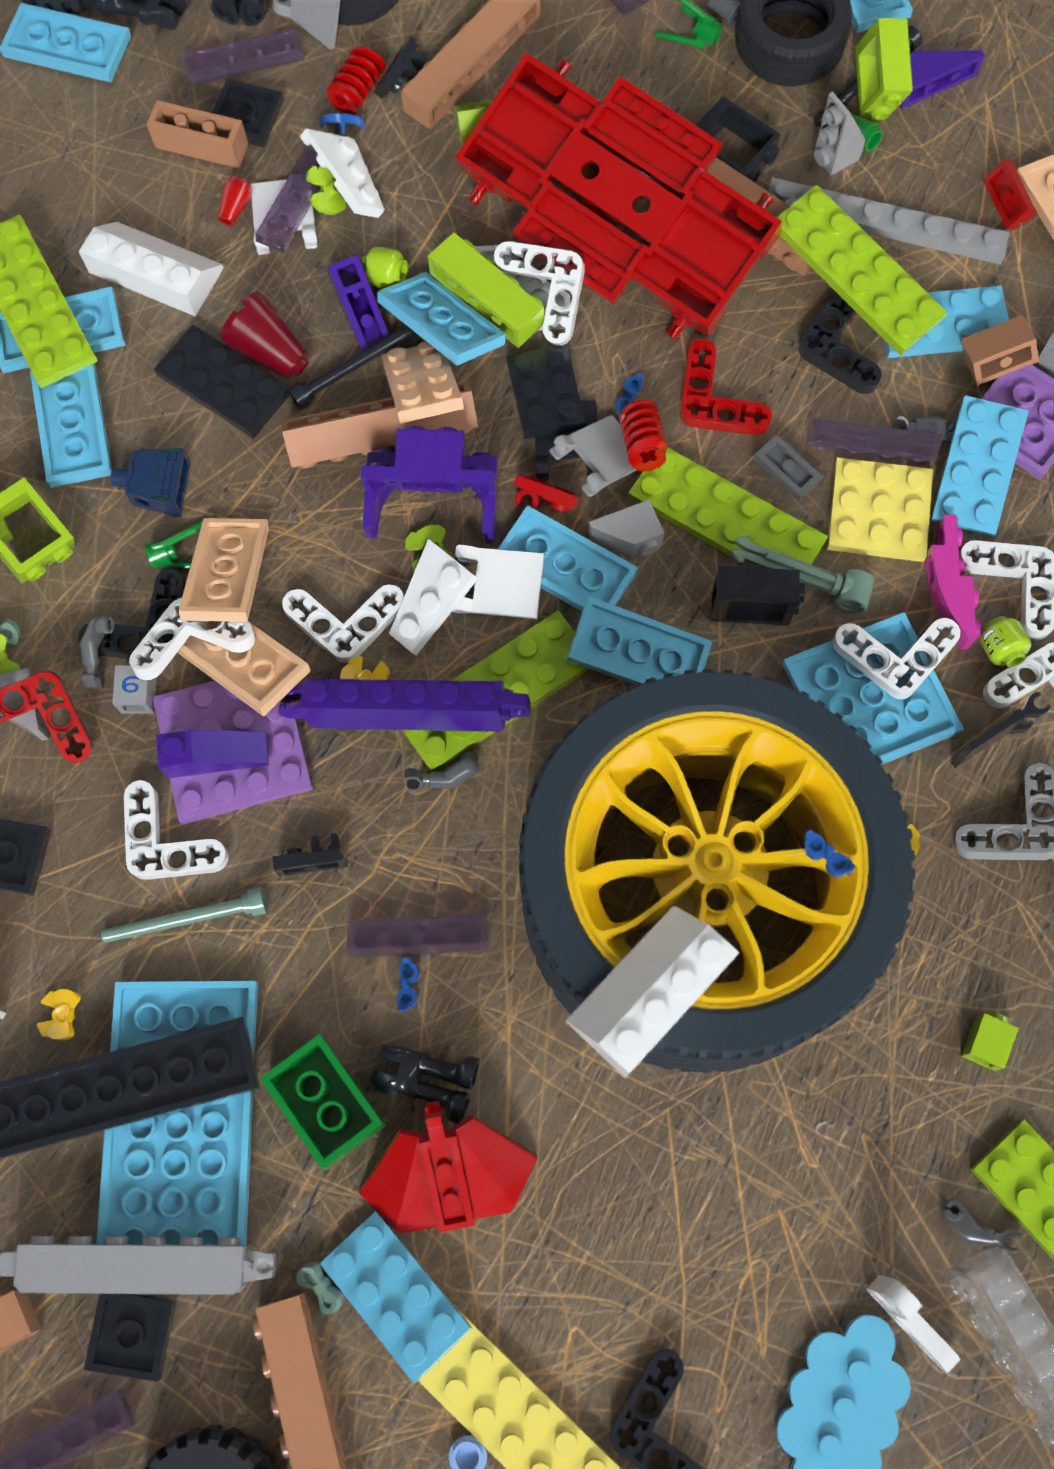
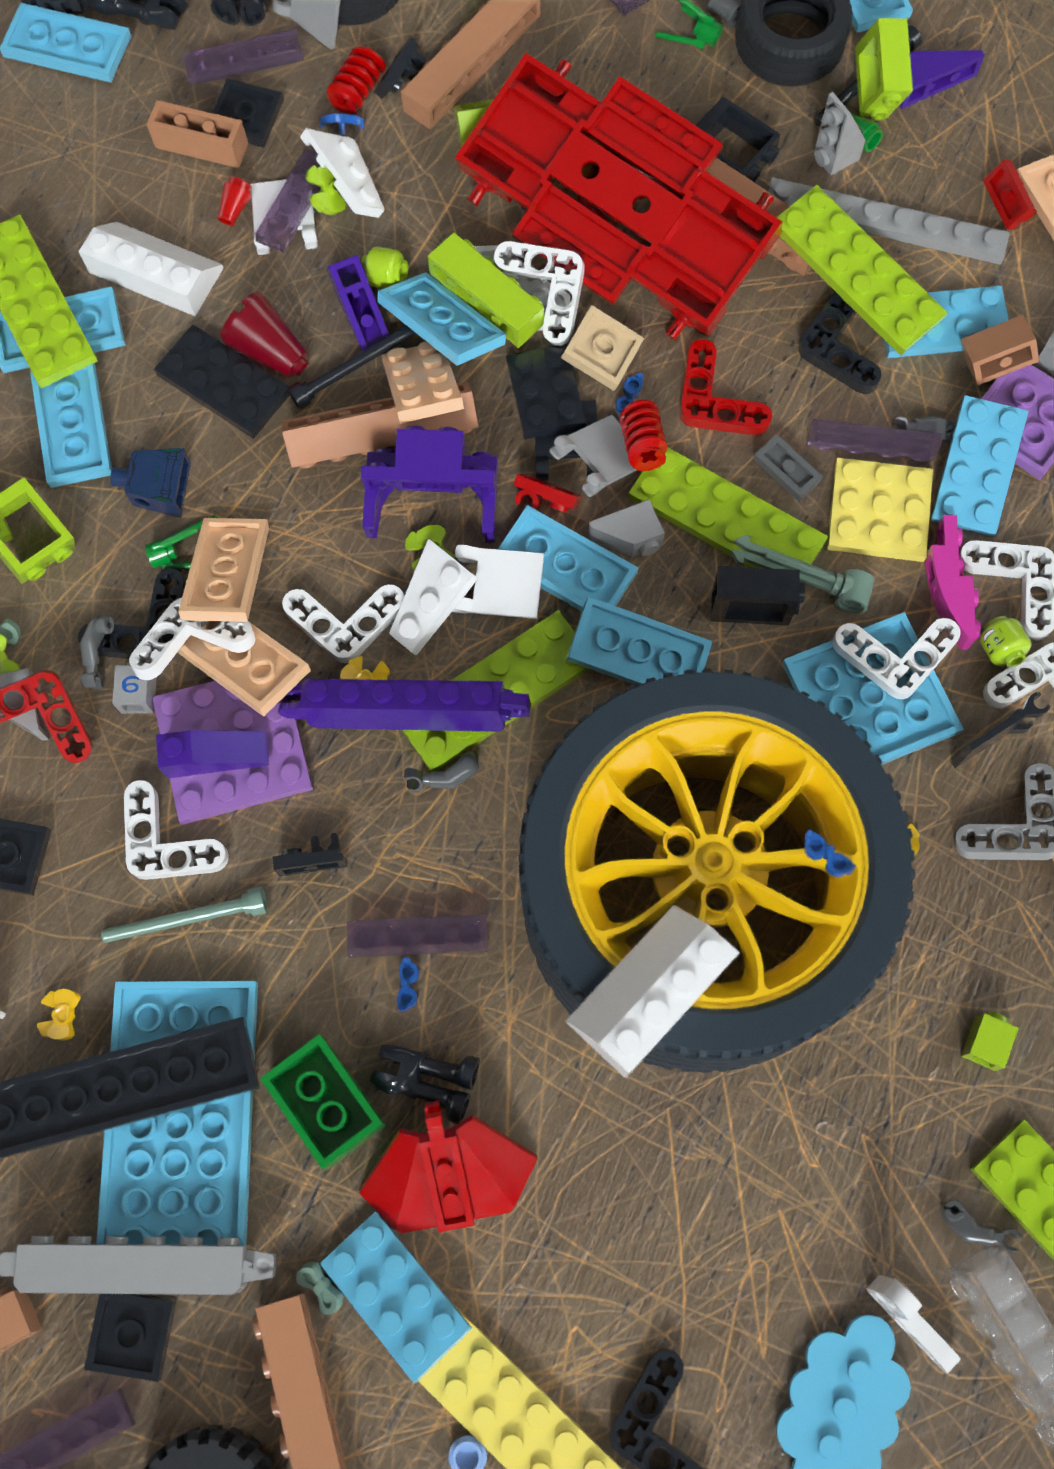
(602, 348): none -> tan plate

